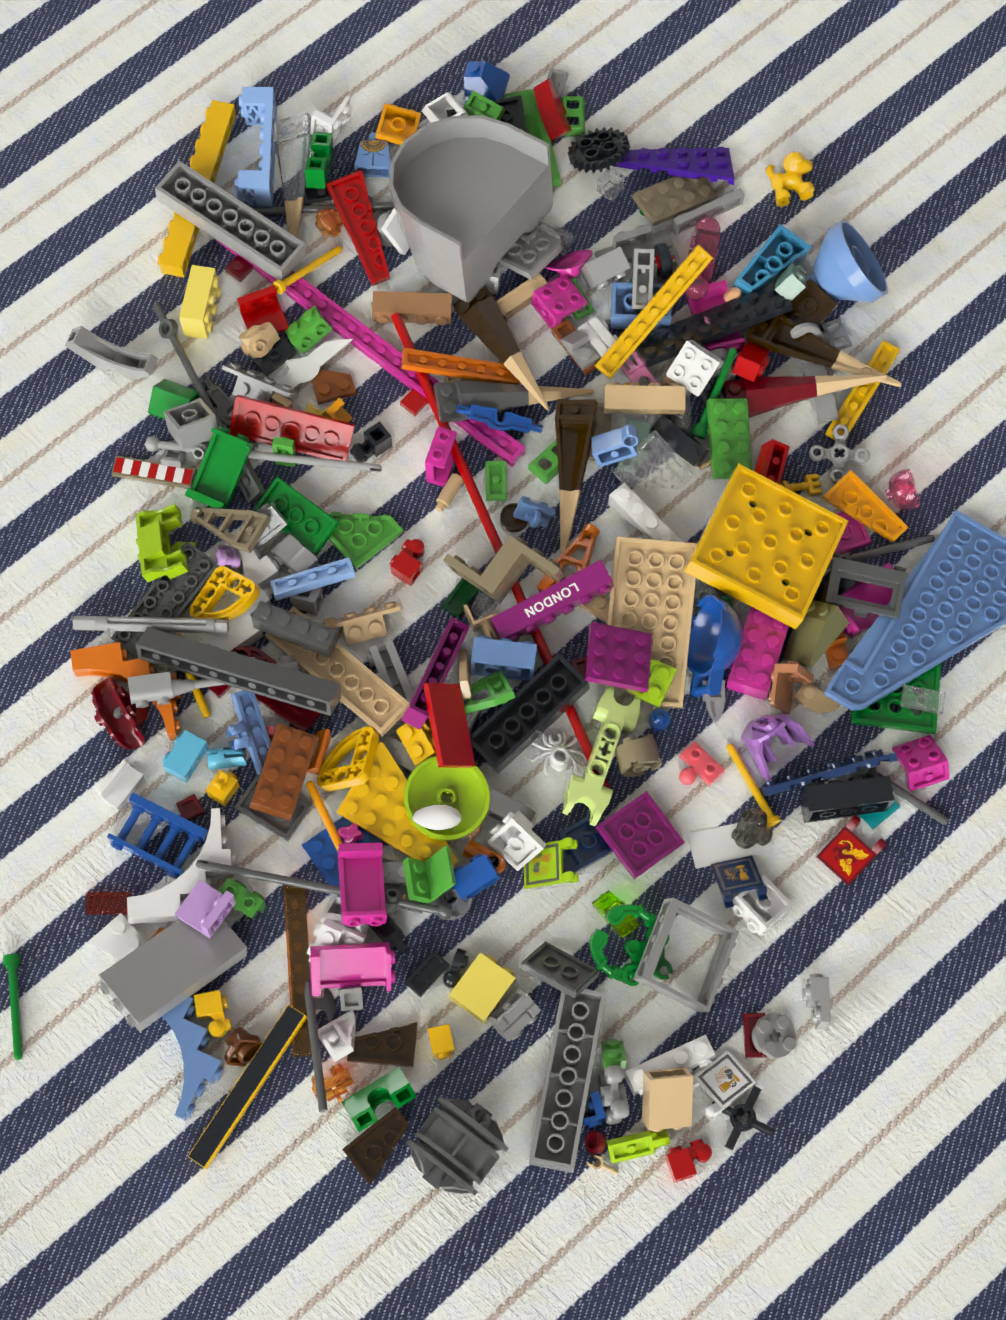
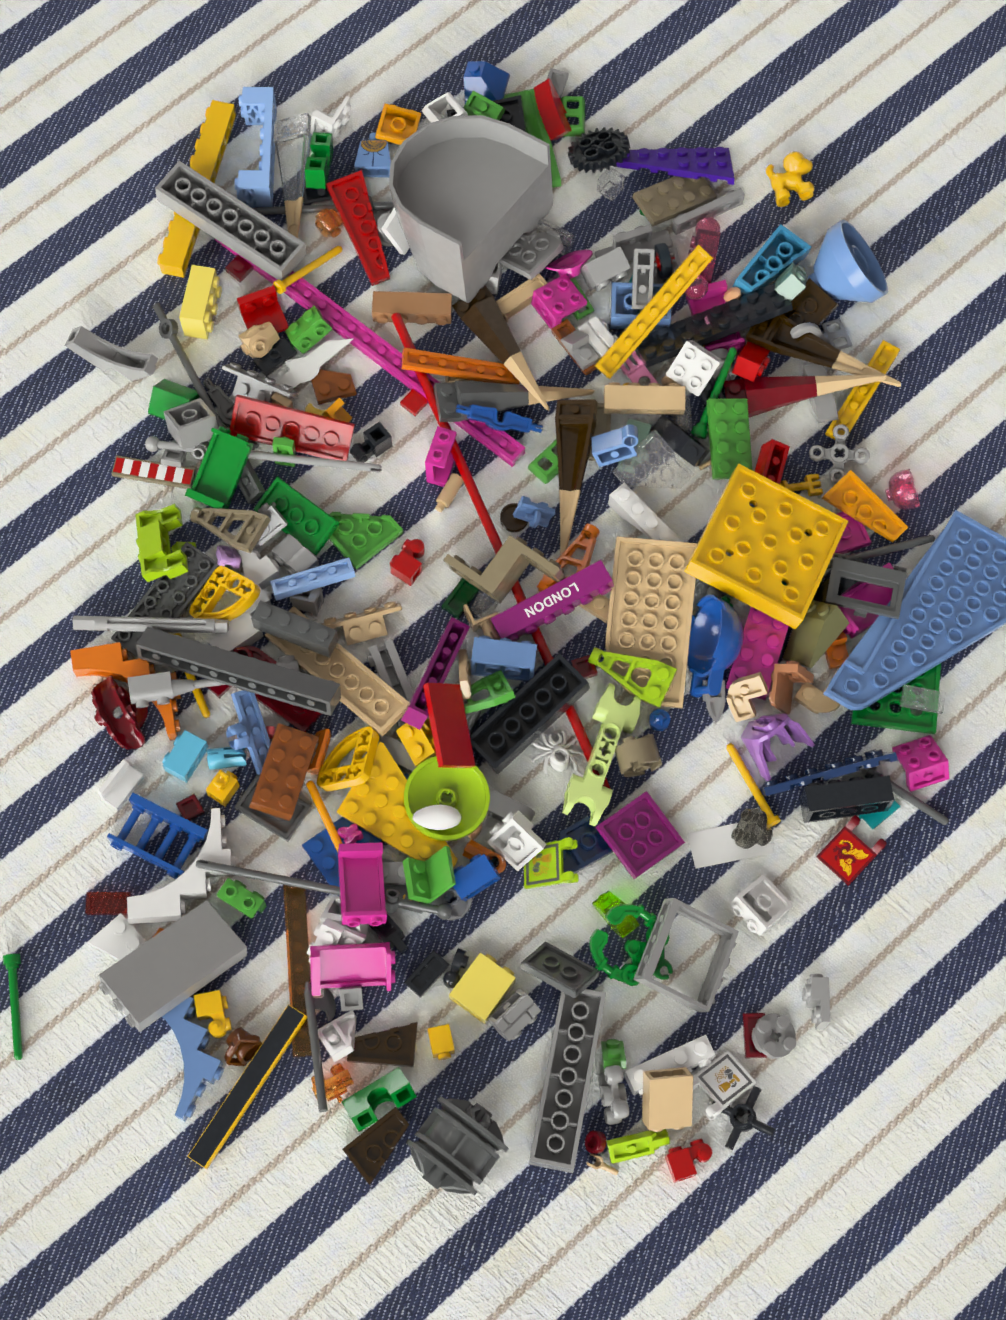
(205, 908): lavender bracket -> none
(495, 480): bright green plate -> none
(595, 1106): blue bracket -> none
(618, 657): magenta plate -> none
(700, 764): coral plate -> none
(738, 876): dark blue flag -> none
(740, 695): none -> tan plate

